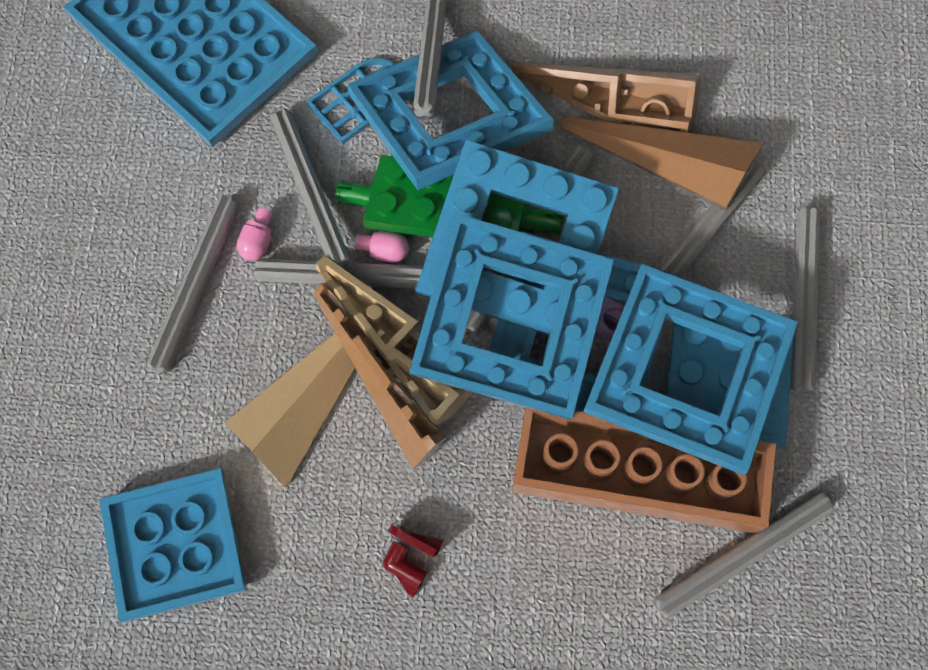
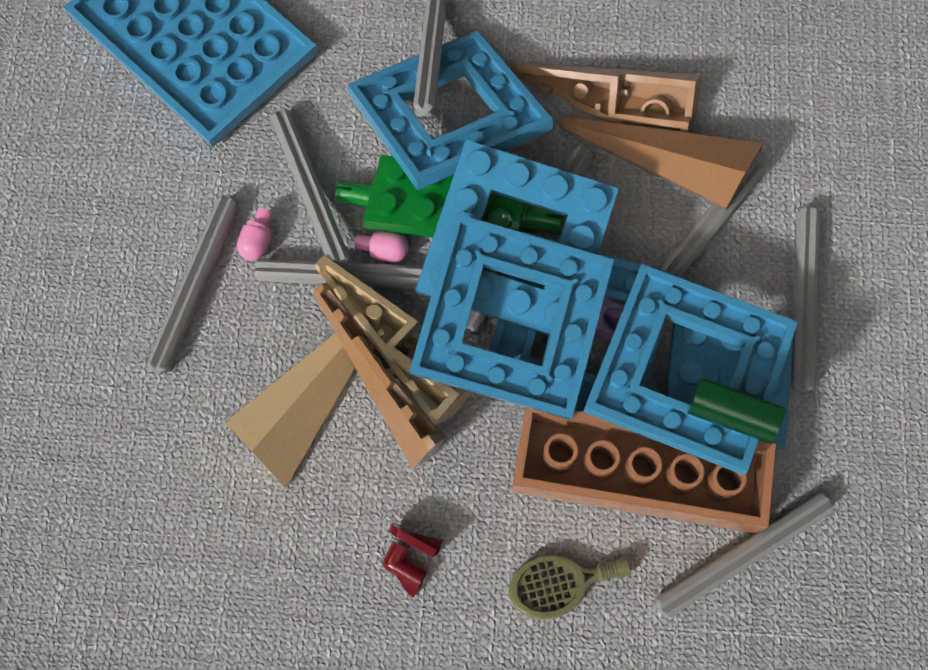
(172, 545): dark azure plate -> none
(342, 99): dark azure window -> none
(602, 572): none -> olive piece
(736, 411): none -> dark green brick

